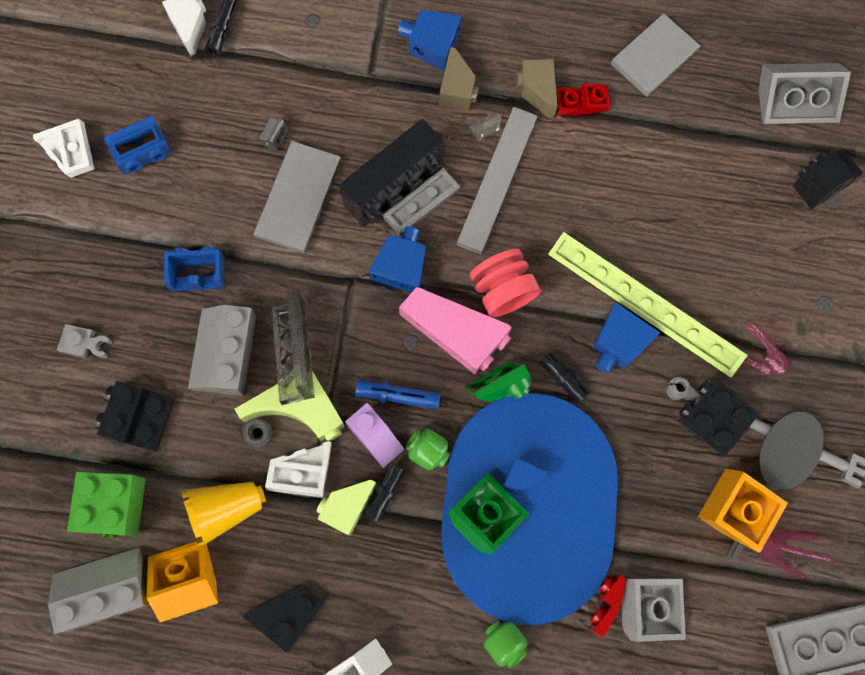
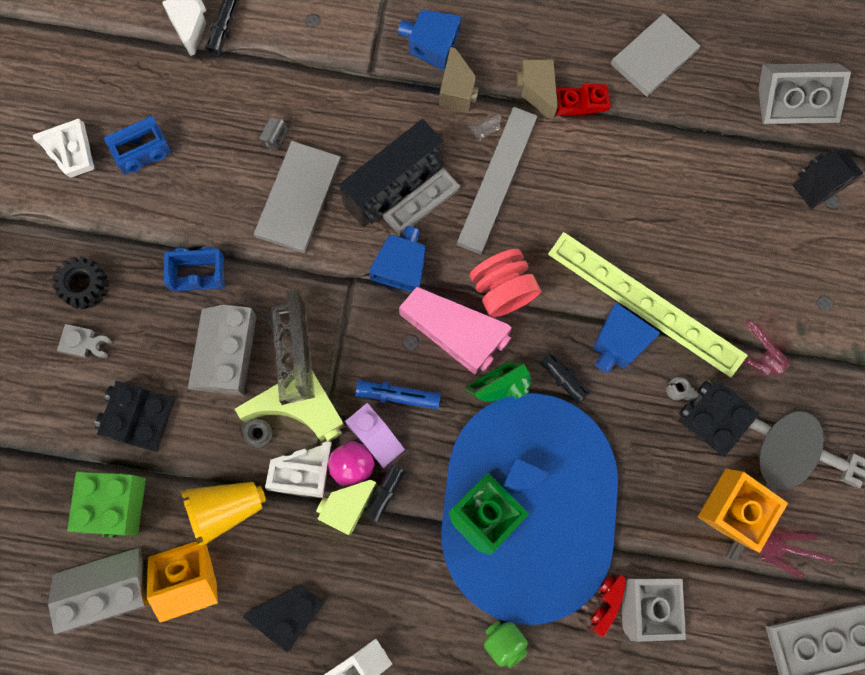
(72, 270): none -> black tyre
(350, 464): none -> dark pink hair
(427, 449): bright green head -> none

